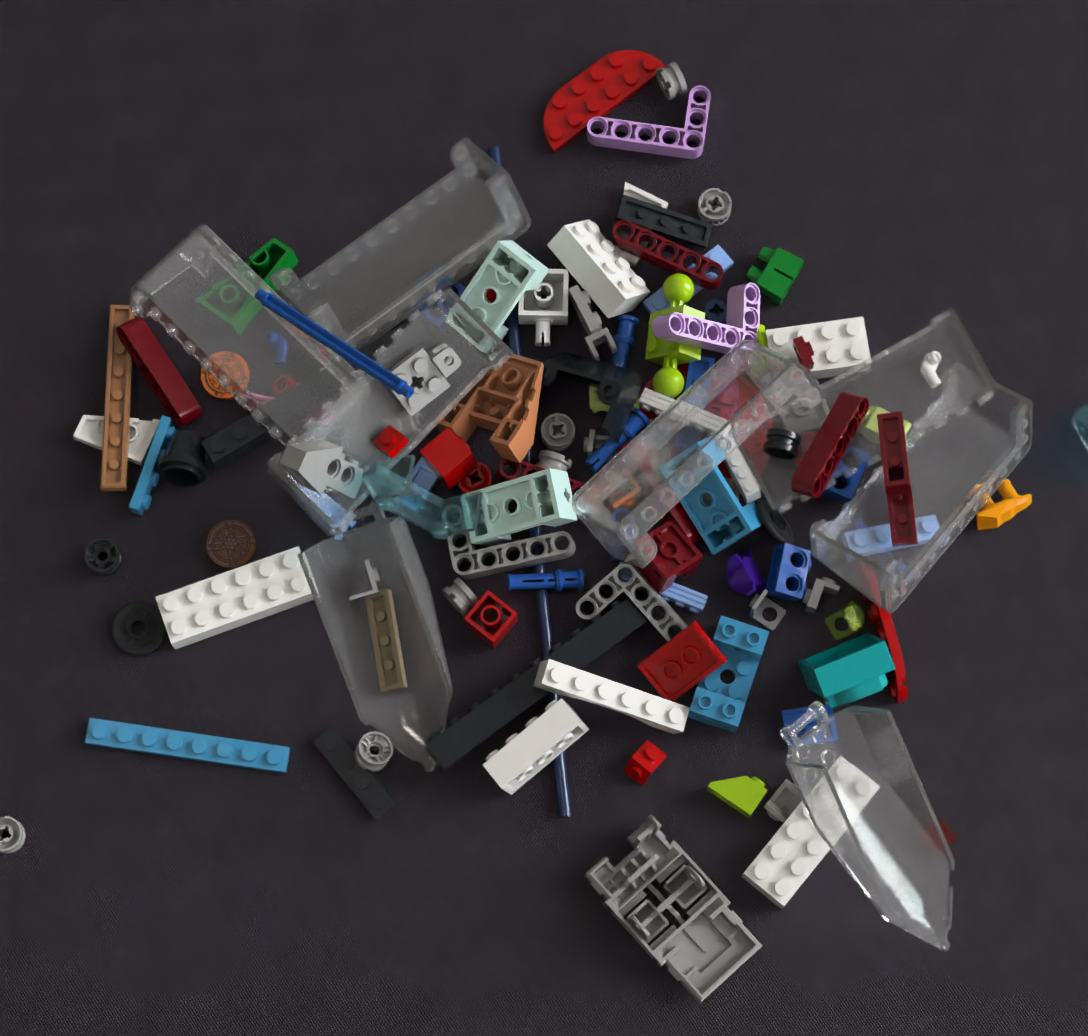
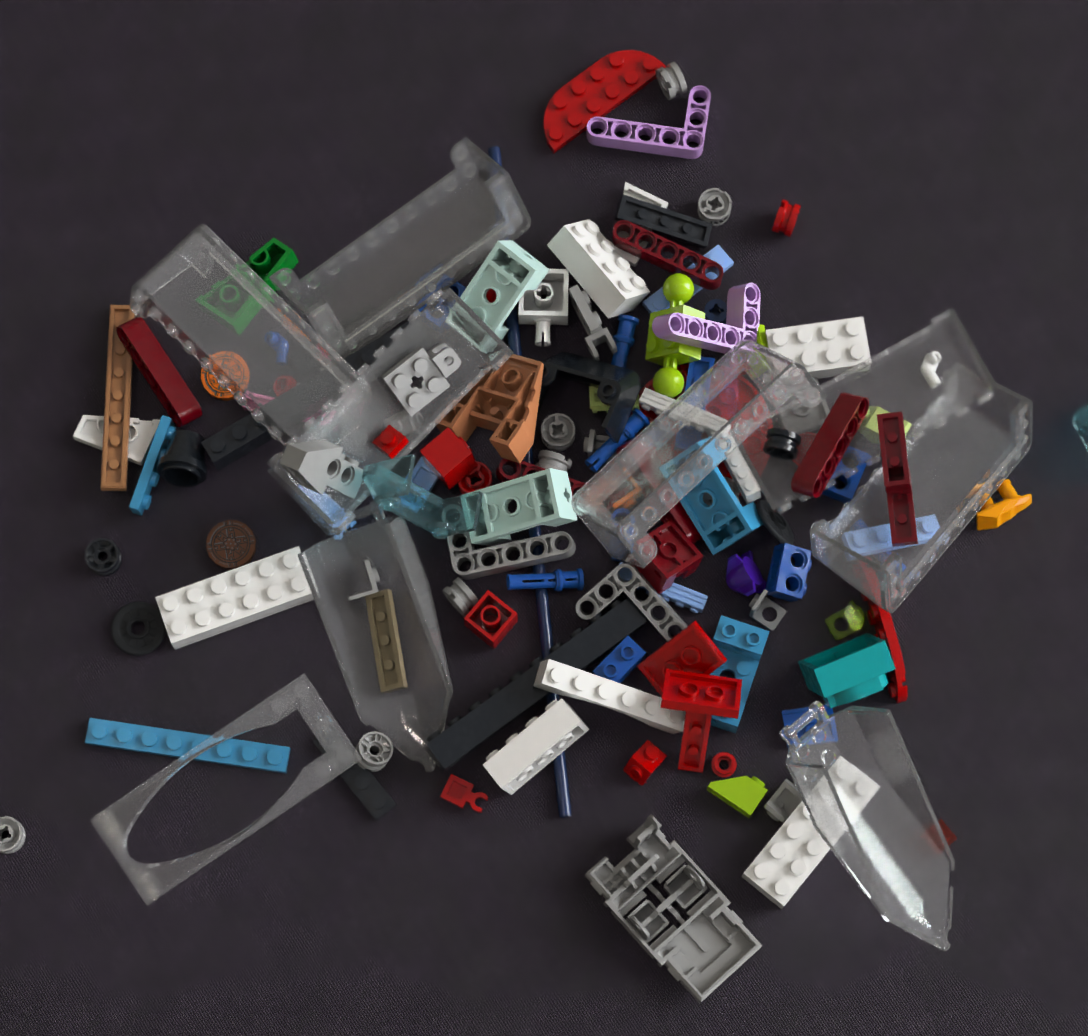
(159, 878): none -> clear windscreen
(334, 343): blue piece -> none
(460, 792): none -> red plate
(621, 661): none -> blue brick
(701, 698): none -> red piece
(723, 756): none -> red plate
(778, 275): green hips -> none
(786, 218): none -> red wheel
(804, 352): dark red bracket -> none
(813, 595): light grey bracket -> none

